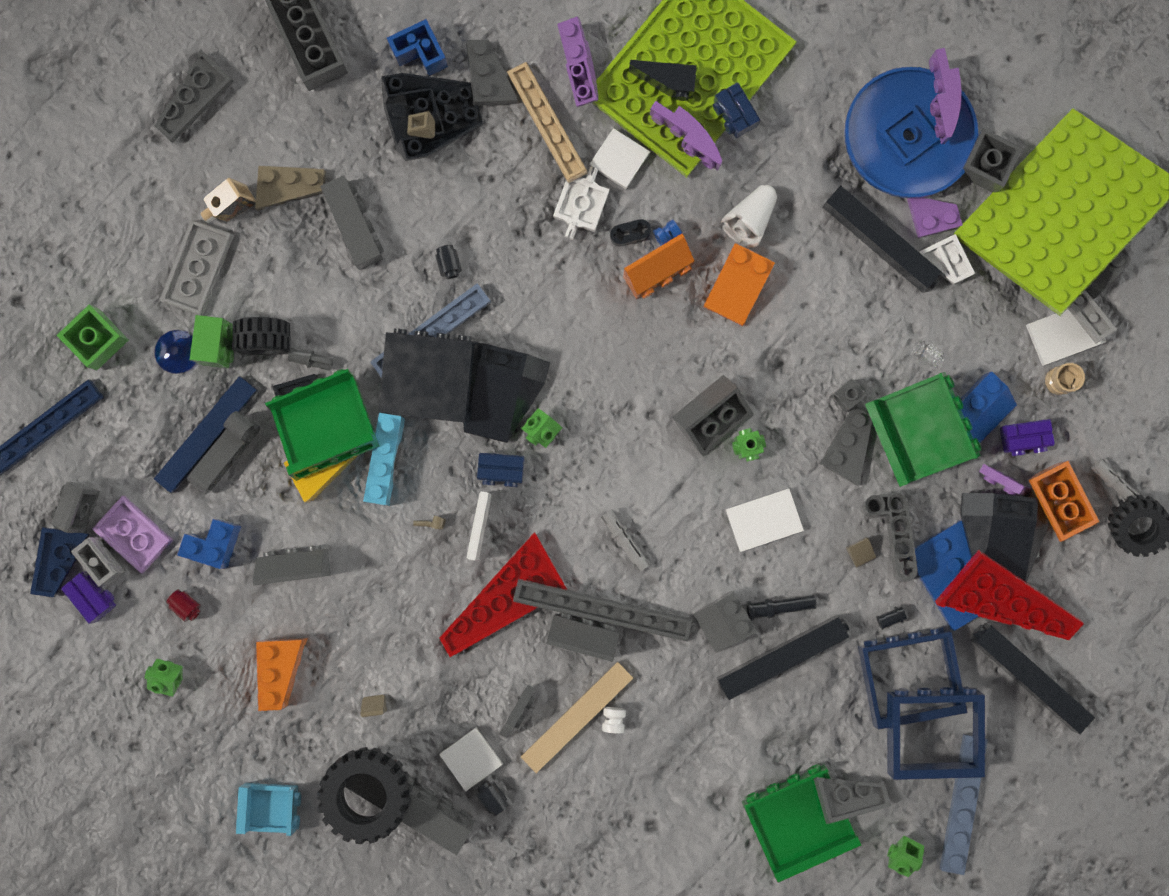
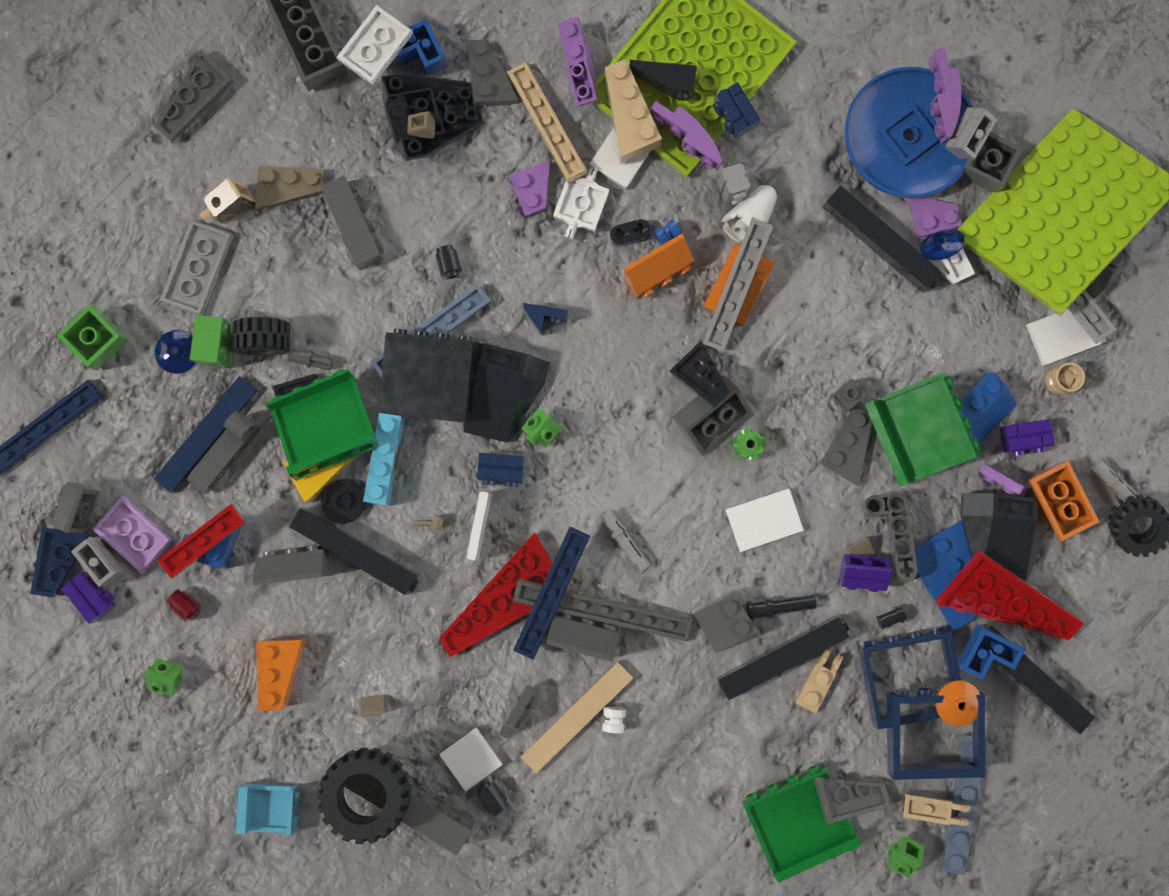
(201, 541): none -> red plate
(343, 501): none -> black tile
(355, 551): none -> black brick
(375, 45): none -> white tile
(532, 188): none -> medium lavender wing
(538, 314): none -> dark blue slope
(551, 592): none -> dark blue tile
(630, 115): none -> tan wedge
(701, 376): none -> black wing
(733, 184): none -> light grey brick
(738, 283): none -> light grey plate
(818, 682): none -> tan hinge
(865, 572): none -> dark purple brick
(934, 810): none -> tan hinge
(942, 244): none -> clear blue dish
(955, 693): none -> orange dish
(971, 133): none -> light grey brick
(984, 647): none -> blue brick

